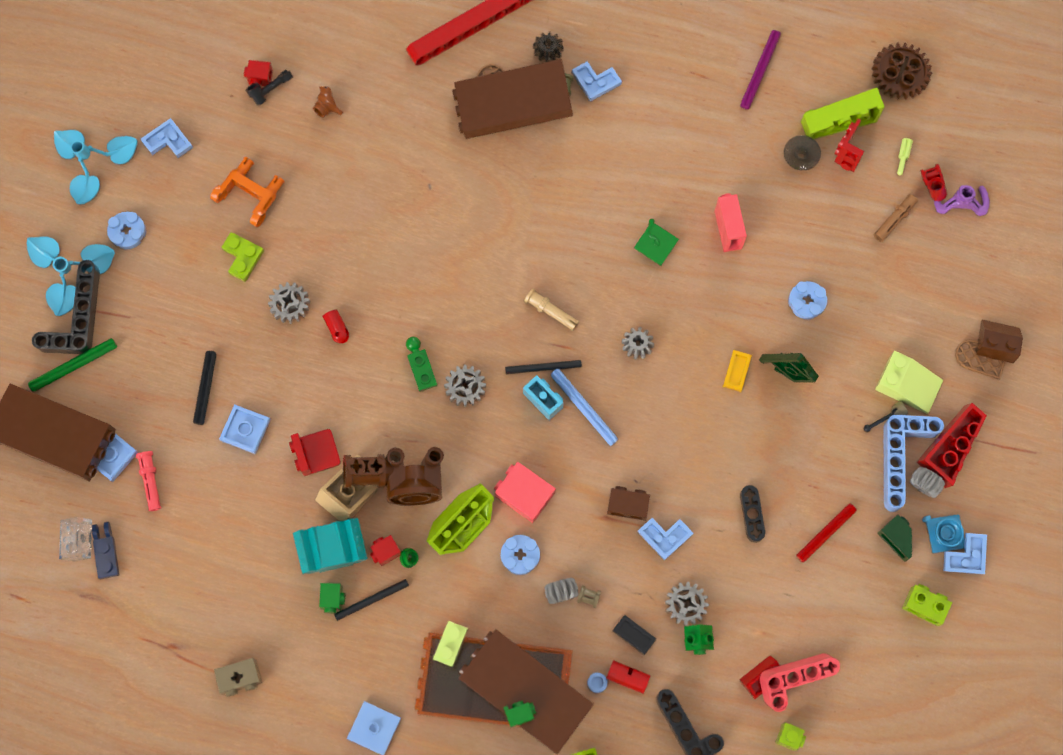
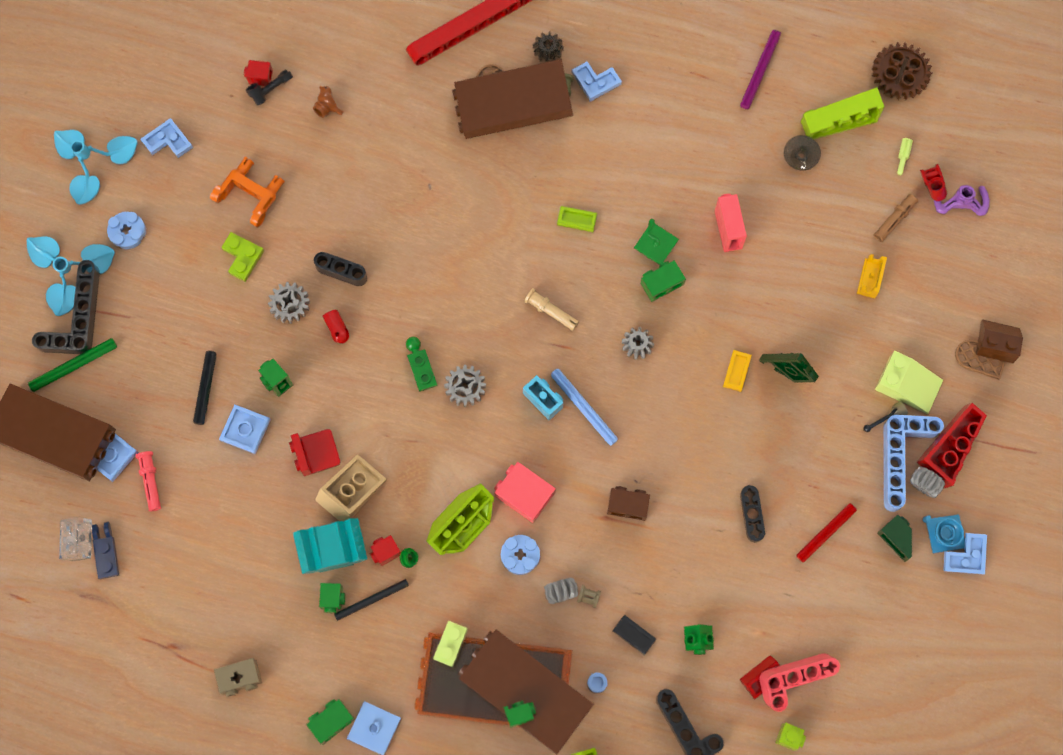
(274, 377): none -> green brick
(330, 721): none -> green brick
(334, 262): none -> black beam
(404, 484): reddish brown piece -> none
(543, 367): black bar -> none
(577, 219): none -> lime tile
(628, 677): red pin -> none
(662, 280): none -> green brick
(665, 542): light blue plate -> none
(696, 608): light grey gear -> none
(805, 289): light blue plate -> none
(847, 154): red bracket -> none
(871, 276): none -> yellow hinge
(927, 604): lime brick -> none

